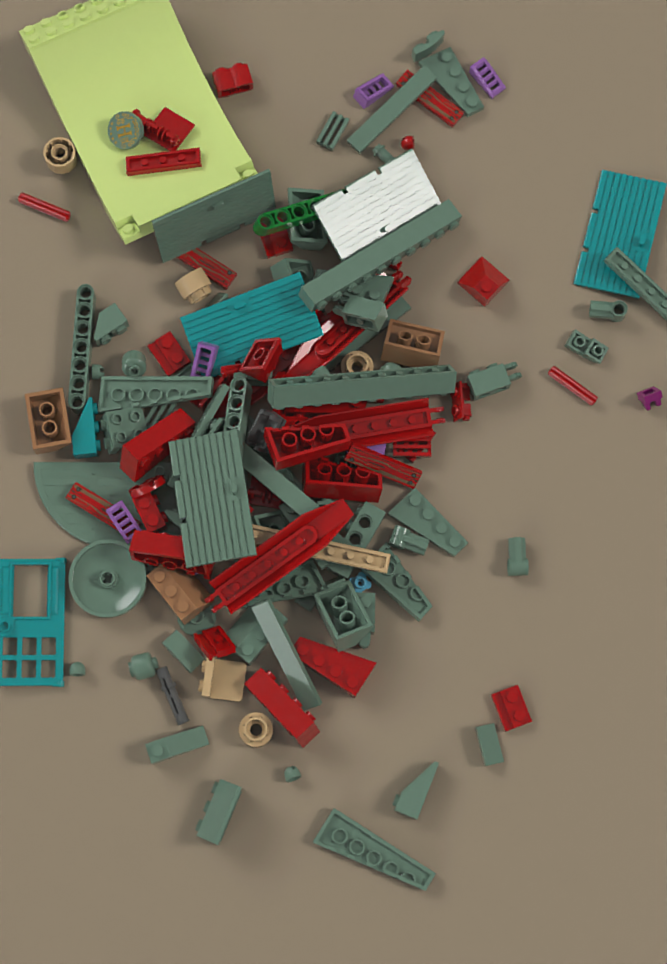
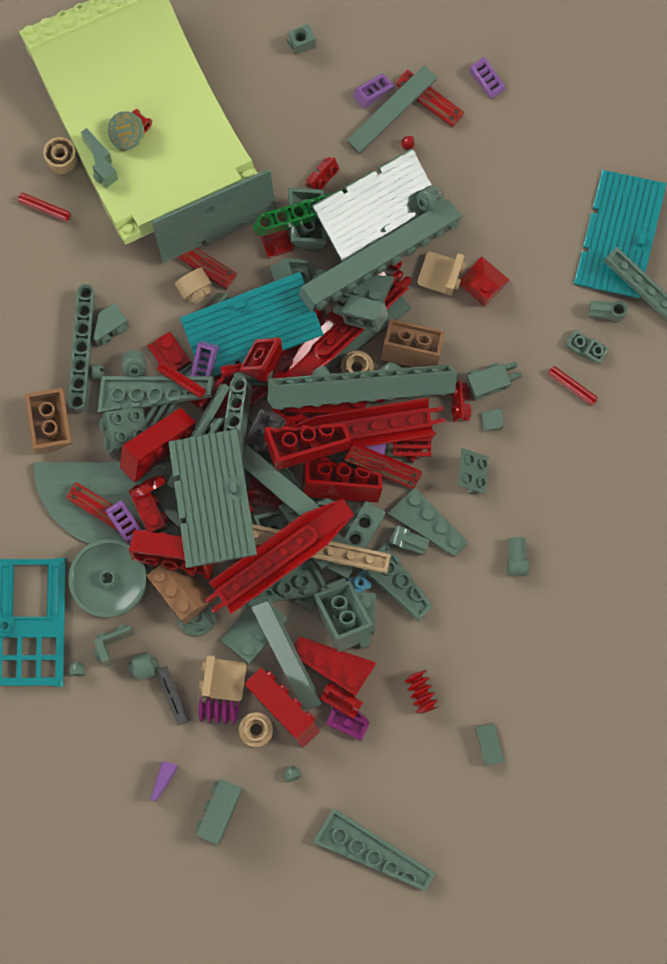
(85, 434): teal slope -> none
(103, 171): none -> sand green slope
(104, 639): none -> sand green bracket
(163, 161): red tile -> none
(164, 776): none -> medium lavender slope
(168, 129): red hinge -> none
(176, 744): sand green slope -> none
(181, 379): none -> red axle
(183, 651): sand green slope -> none
(215, 642): red plate -> none
(218, 711): none -> magenta piece
(232, 80): red brick -> none
(303, 32): none -> sand green brick
(327, 169): none -> red hinge
(334, 115): sand green tile -> none
(341, 700): none -> red hinge
(352, 727): none -> magenta wing
(382, 153): sand green pin -> none
(413, 796): sand green slope -> none
(421, 692): none -> red piece
(430, 198): none -> sand green head
(433, 41): sand green slope -> none
(441, 273): none -> tan bracket
(453, 80): sand green wing -> none
(473, 471): none -> sand green hinge
(492, 420): none -> sand green slope
(511, 708): red plate -> none
(649, 395): magenta tile -> none

